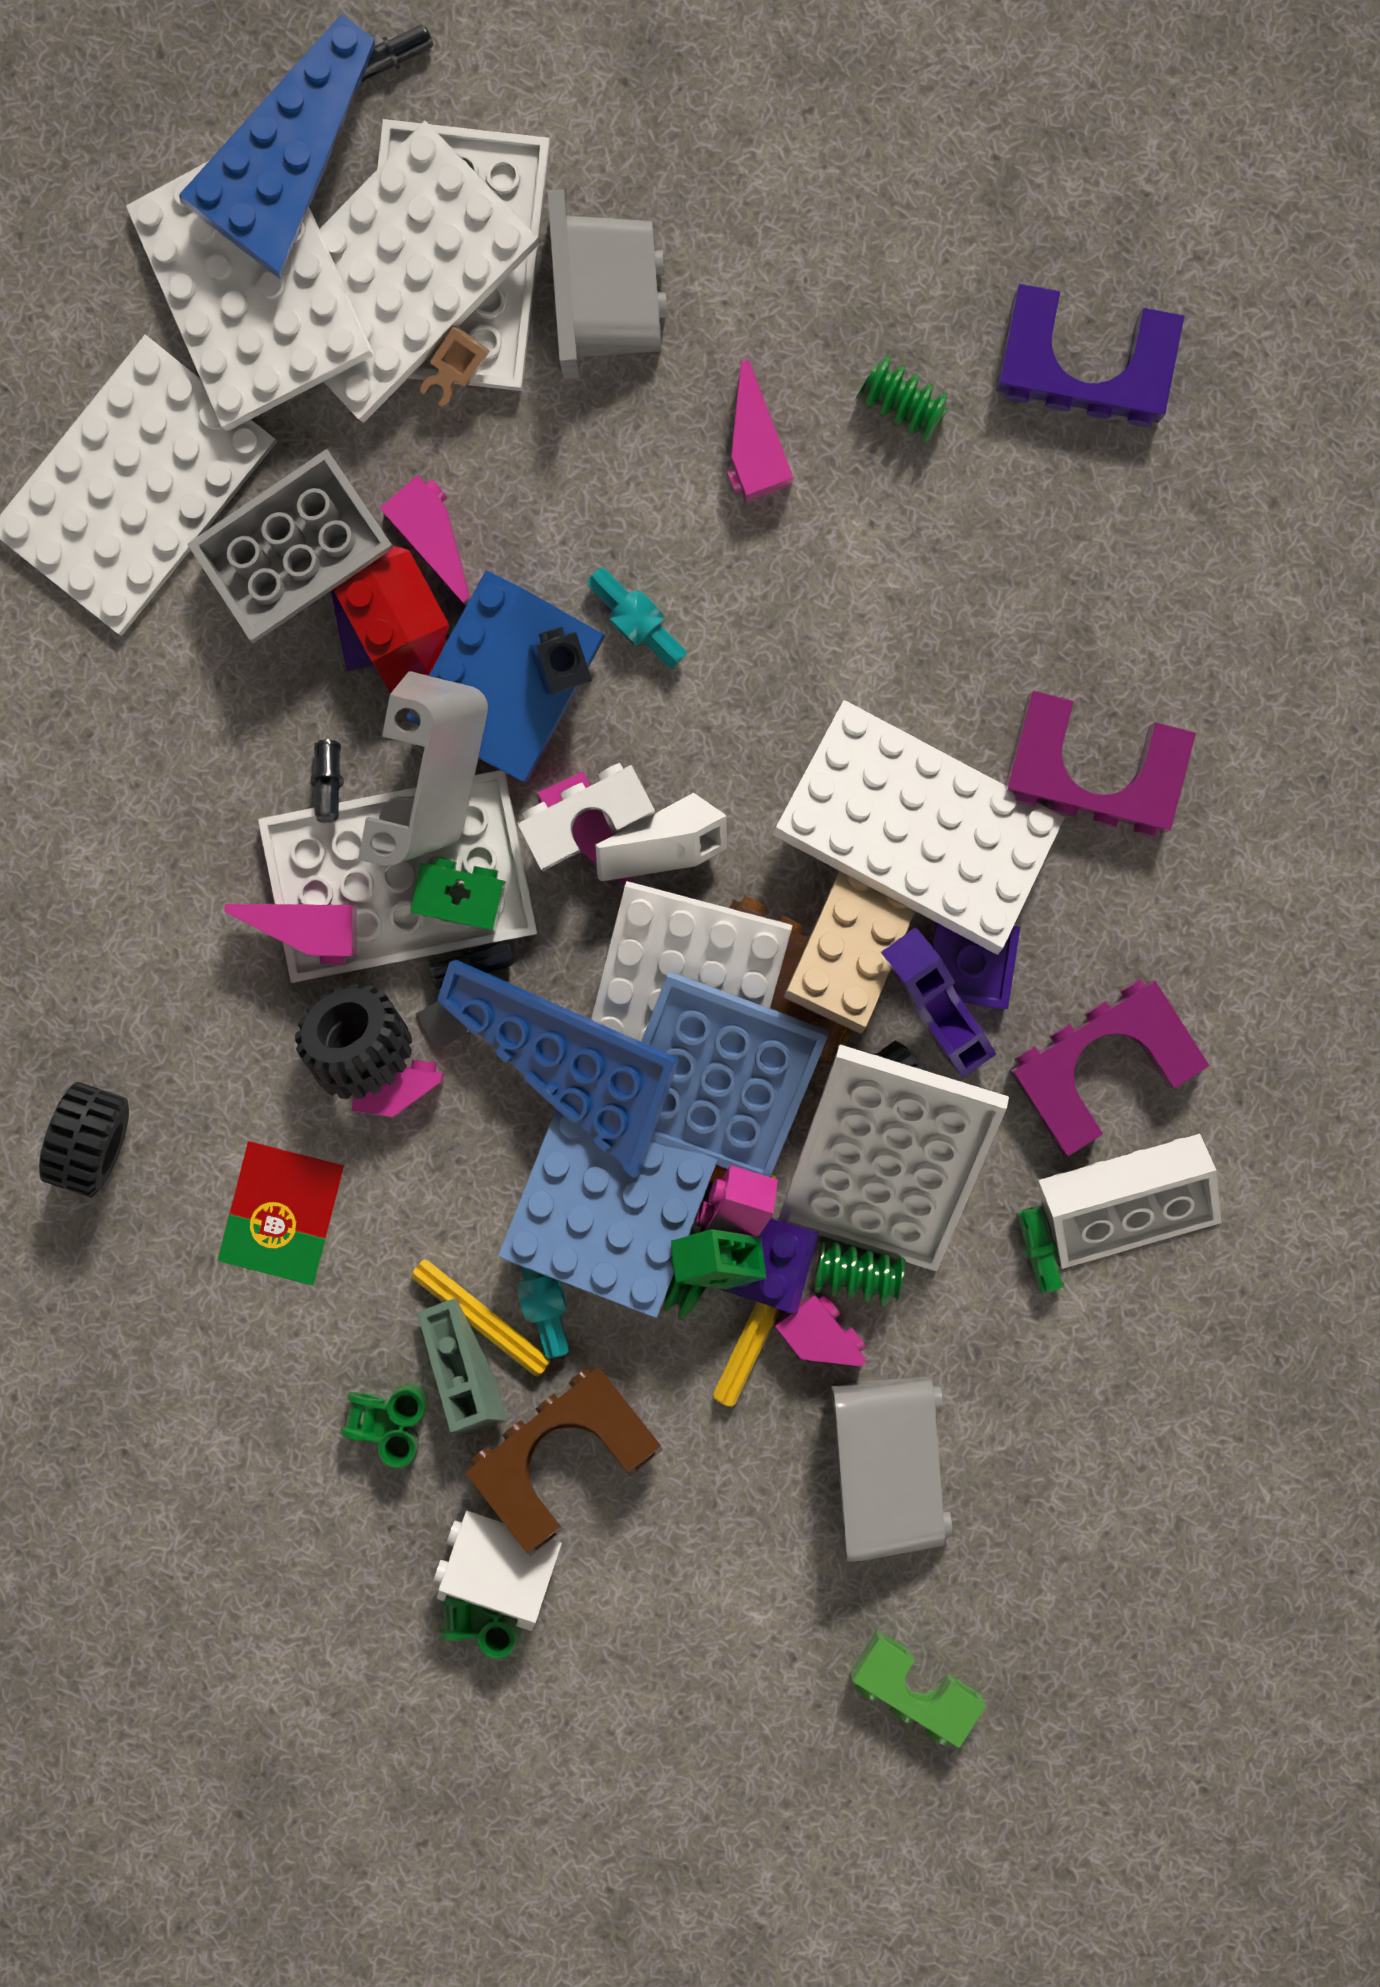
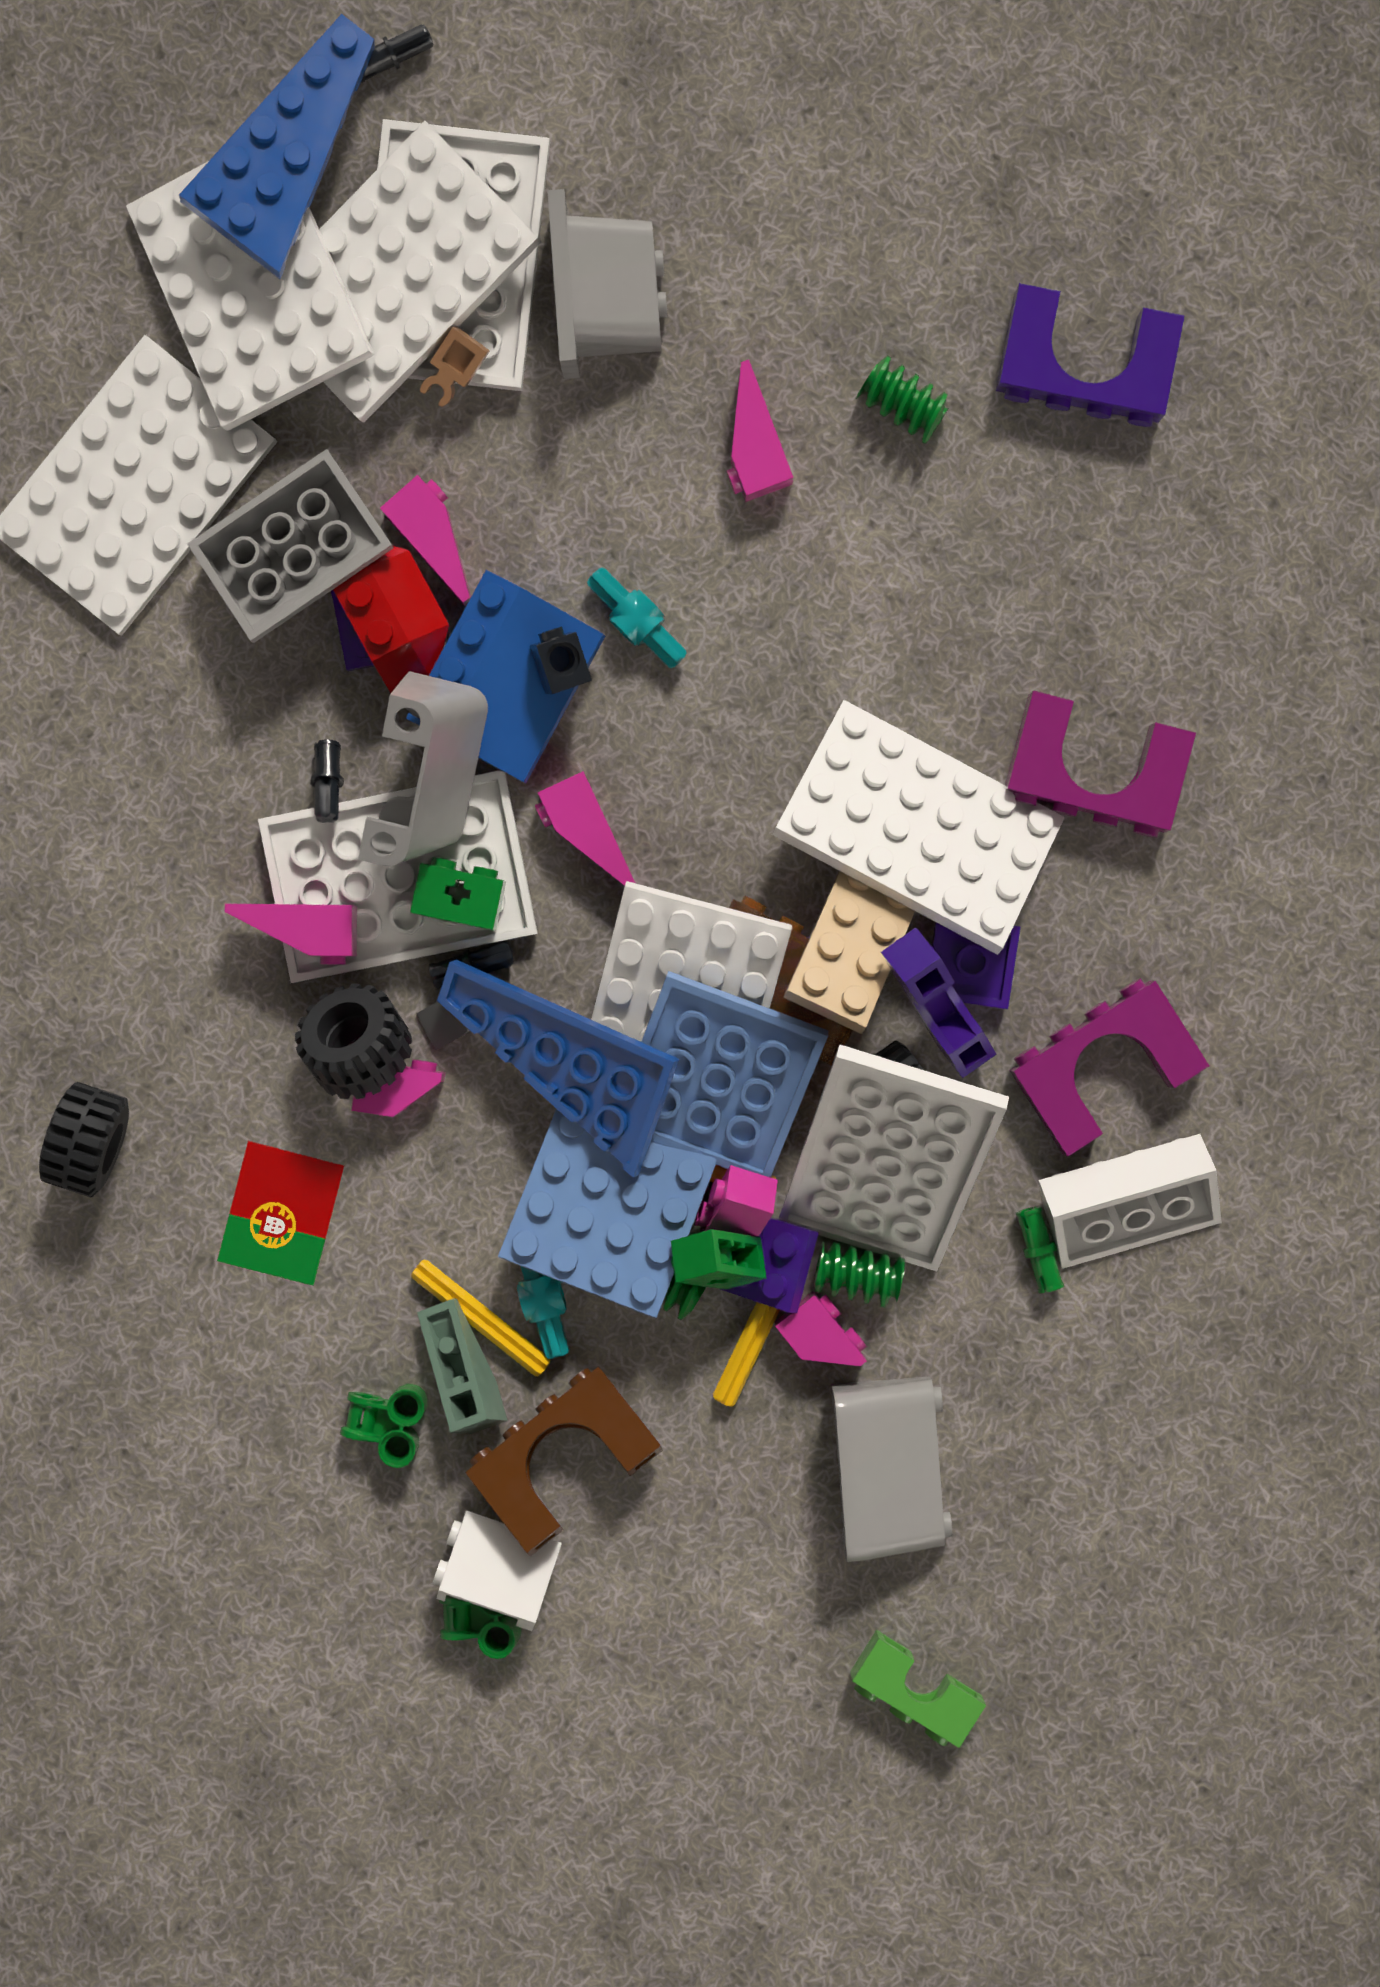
(551, 829): white arch -> none
(665, 841): white slope -> none

